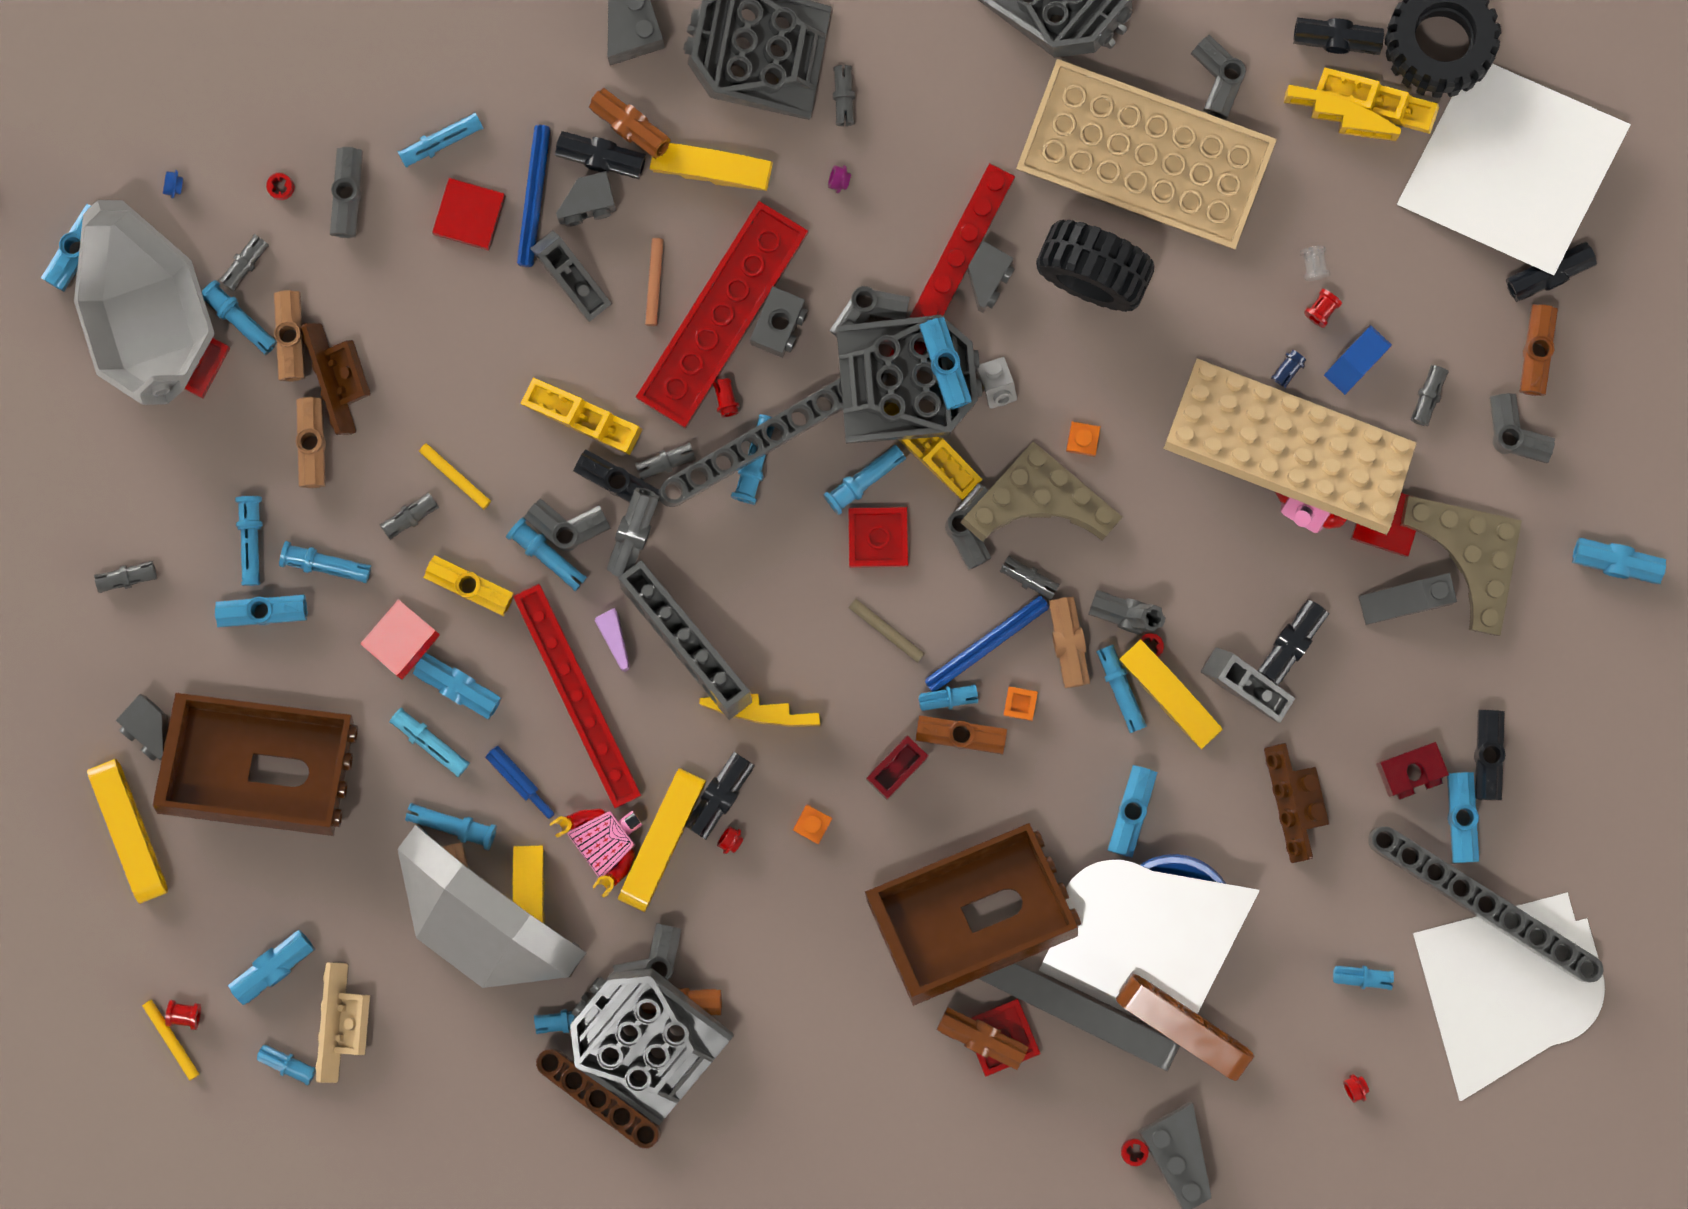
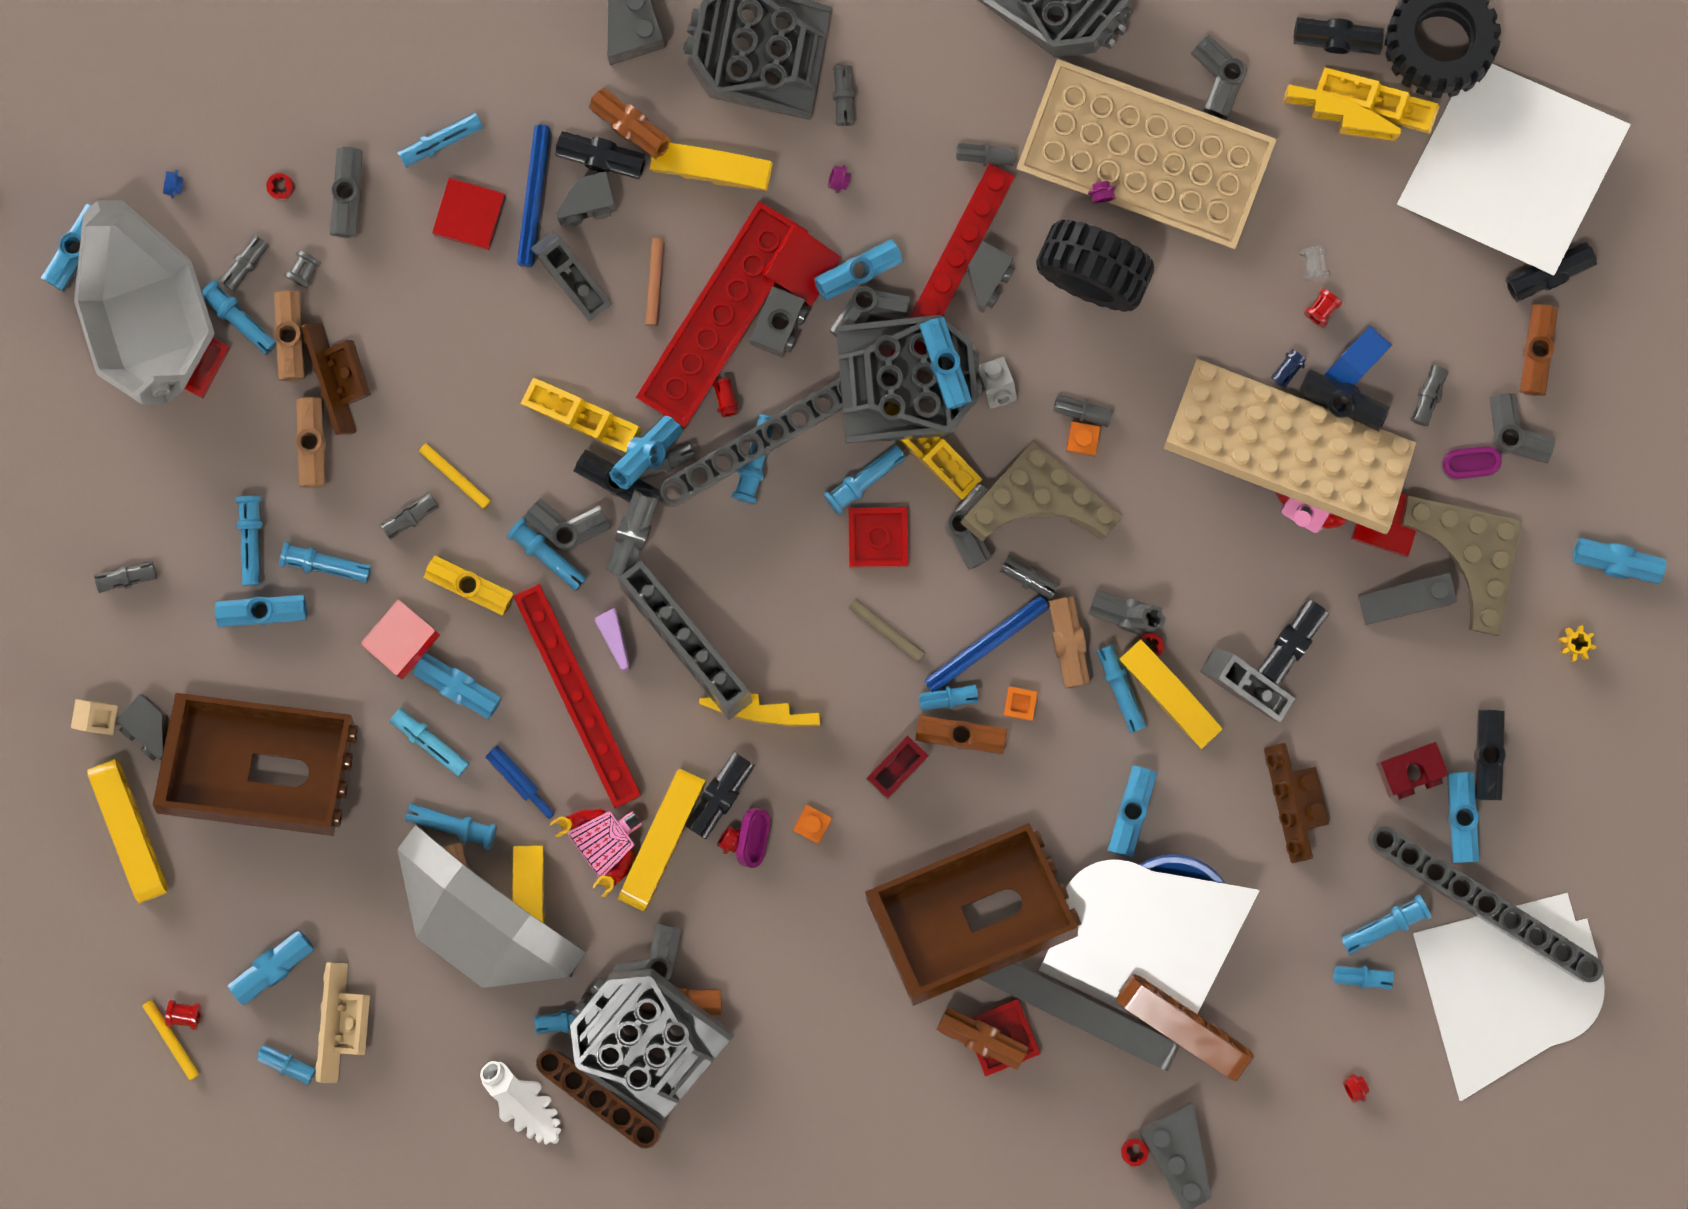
(94, 717): none -> tan brick
(303, 258): none -> dark grey bush
(521, 1101): none -> white plant
(645, 452): none -> dark azure piece
(753, 838): none -> magenta tile
(799, 262): none -> red tile
(842, 277): none -> dark azure piece
(985, 154): none -> dark grey axle
(1082, 410): none -> dark grey axle
(1102, 192): none -> magenta plate
(1360, 407): none -> black piece
(1398, 919): none -> dark azure pin
(1471, 463): none -> magenta tile
(1583, 639): none -> yellow gear

